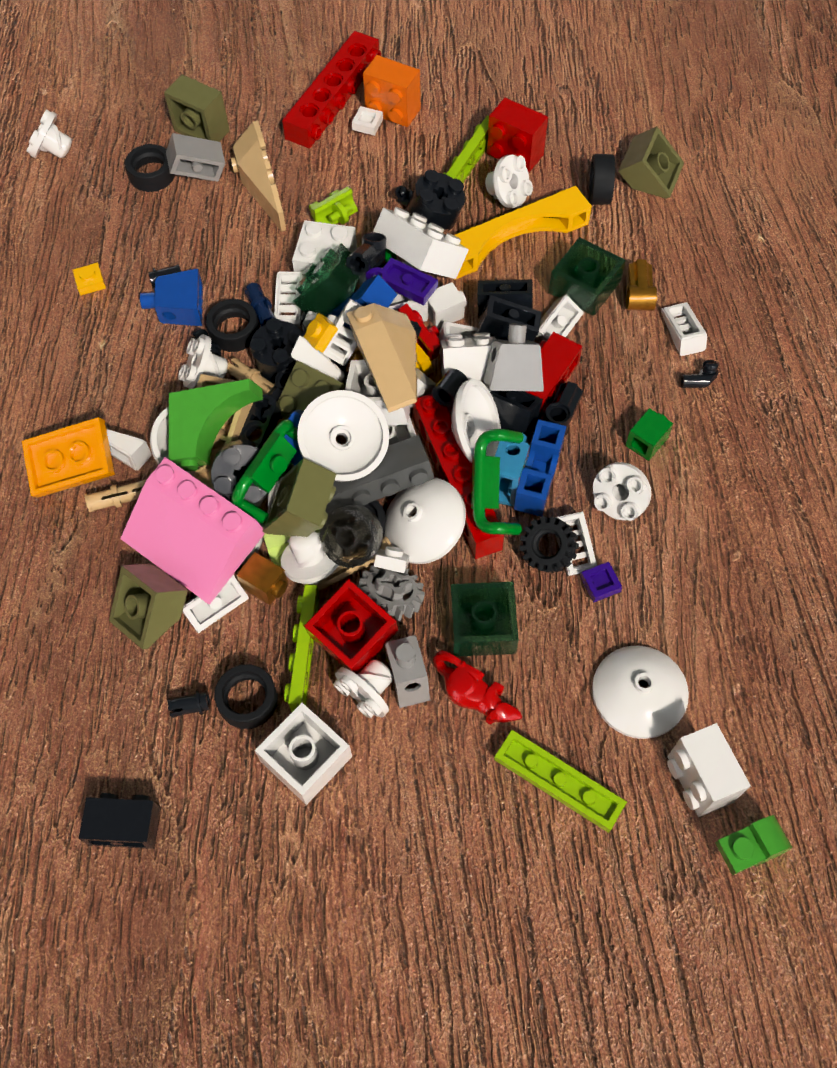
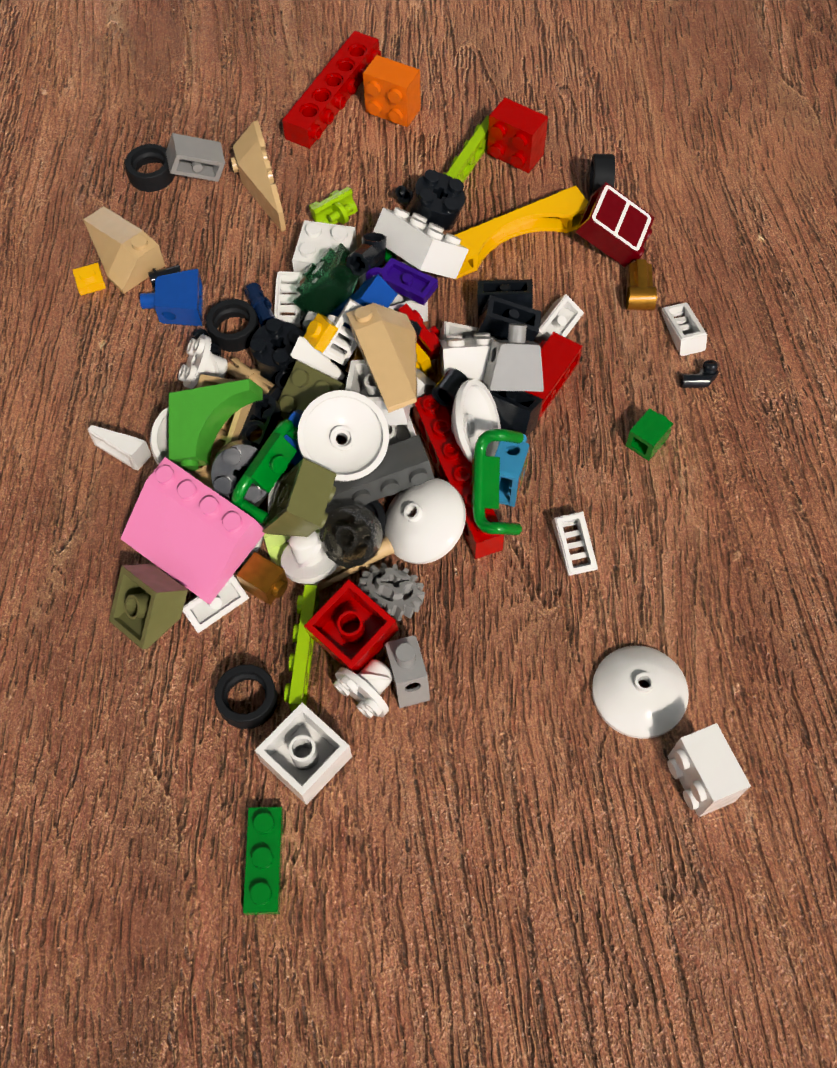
(49, 138): white plate -> none
(68, 457): light orange plate -> none
(96, 500): tan pin -> none
(120, 821): black brick -> none
(123, 249): none -> tan wedge
(189, 704): black pin -> none
(196, 109): olive brick -> none
(263, 861): none -> green plate
(367, 120): white plate -> none
(392, 559): white plate -> none
(446, 305): white brick -> none
(468, 690): red animal -> none
(484, 619): clear green brick -> none
(509, 181): white plate -> none
(531, 544): black tyre -> none
(540, 468): blue arch -> none
(560, 781): lime plate -> none
(564, 404): black piece -> none
(587, 275): clear green brick -> none
(601, 582): dark purple plate -> none
(615, 225): none -> dark red brick
(621, 491): white plate -> none
(651, 164): olive slope -> none
(753, 845): bright green brick -> none

